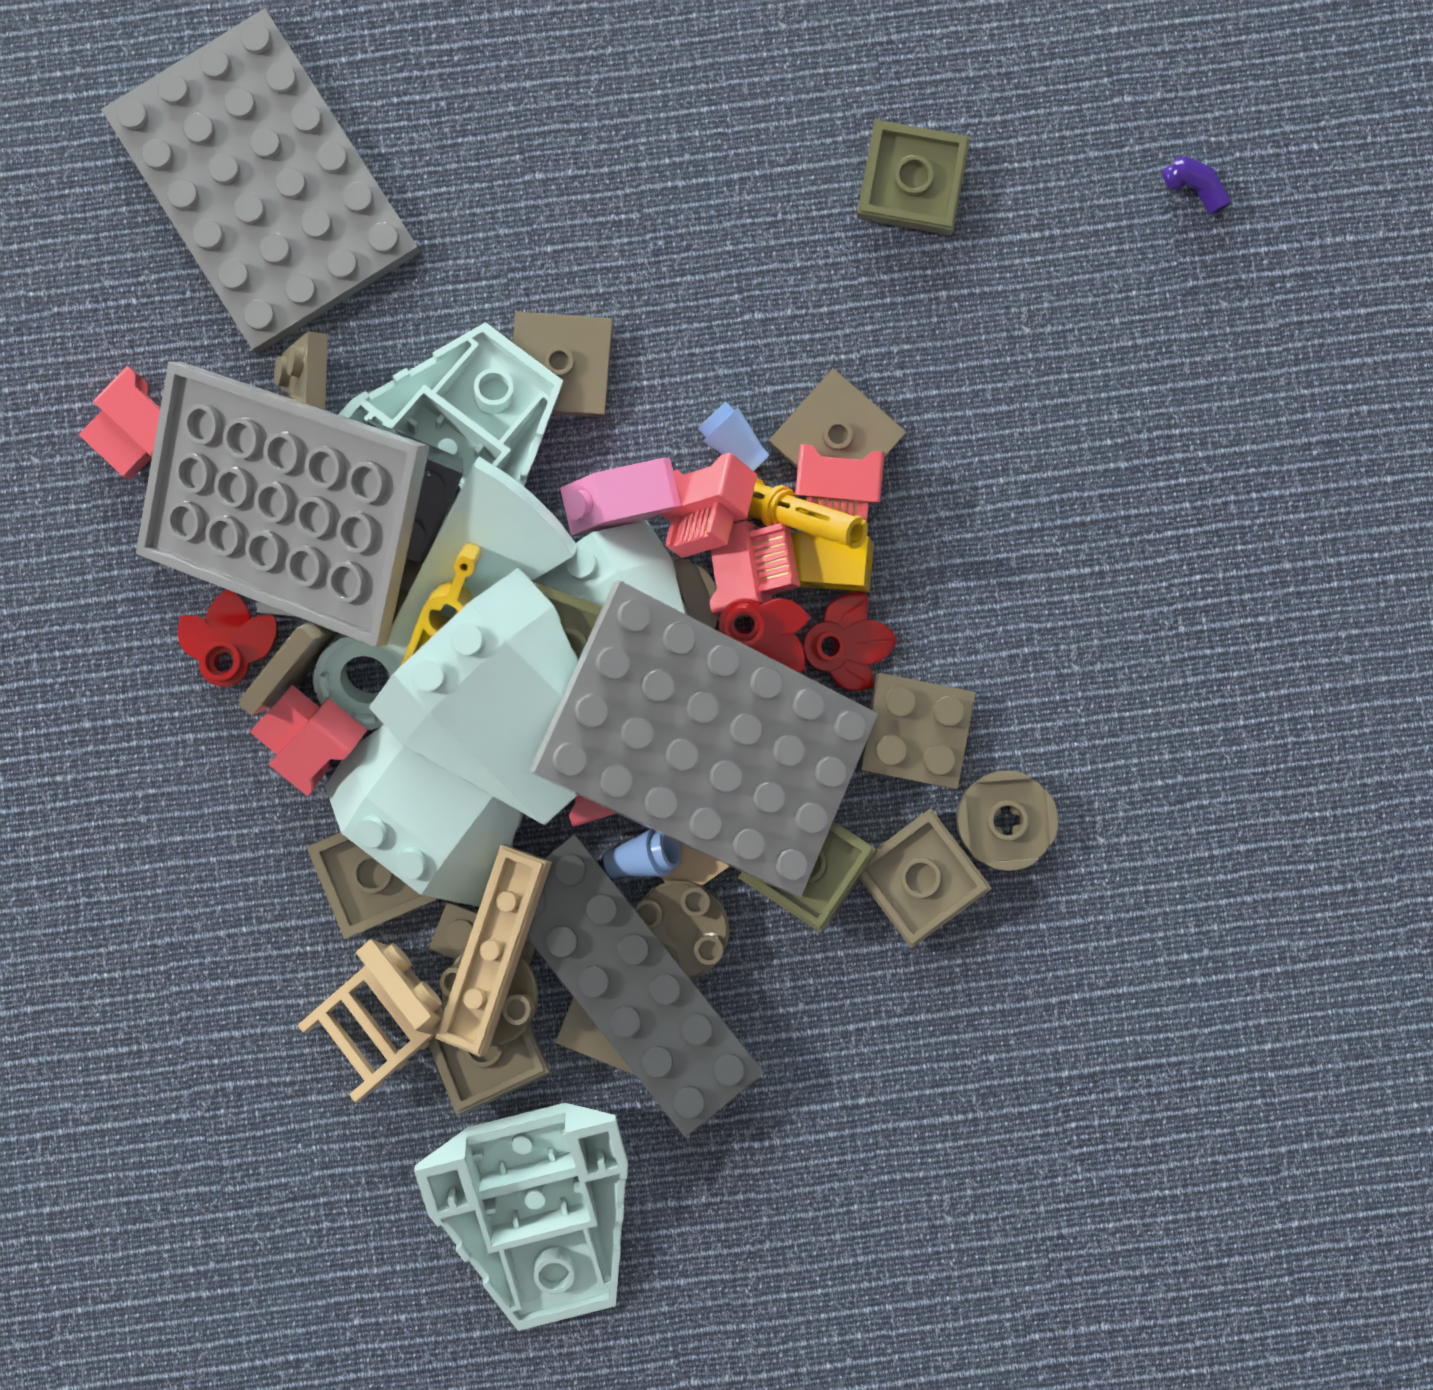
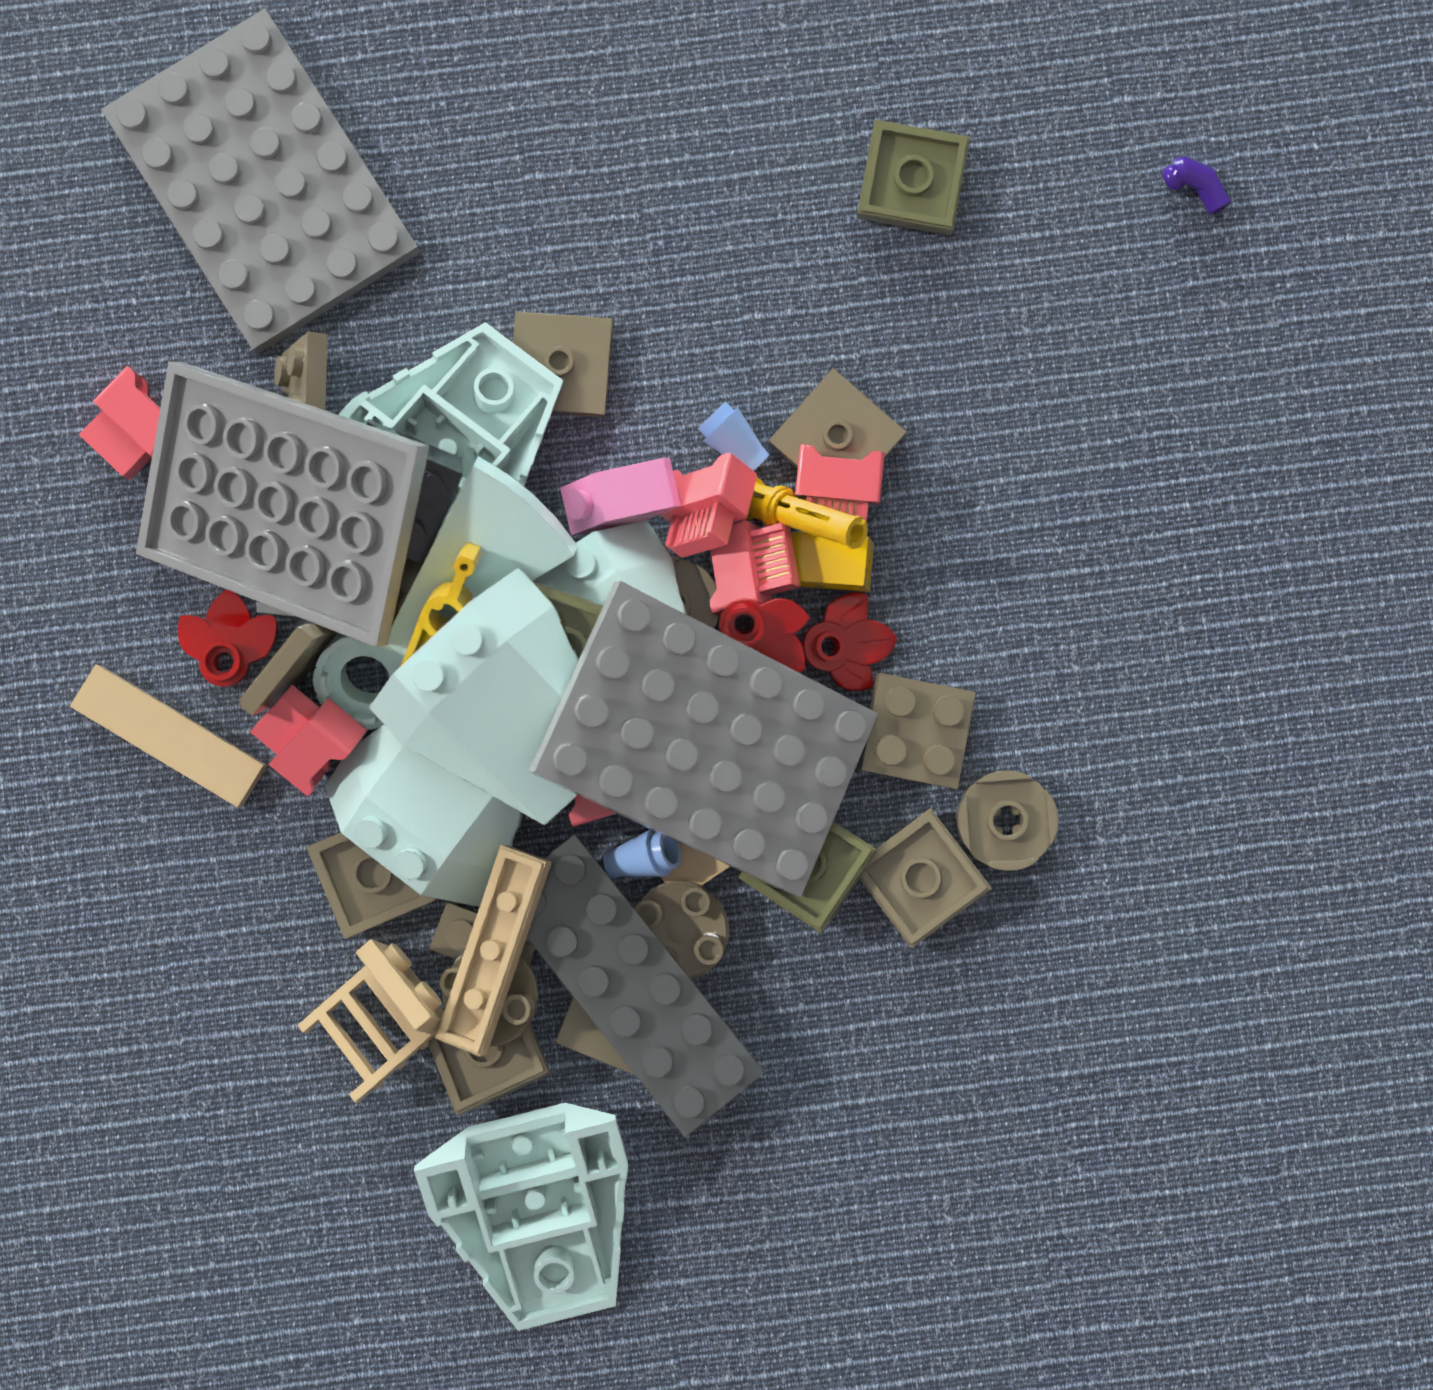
(168, 736): none -> tan tile

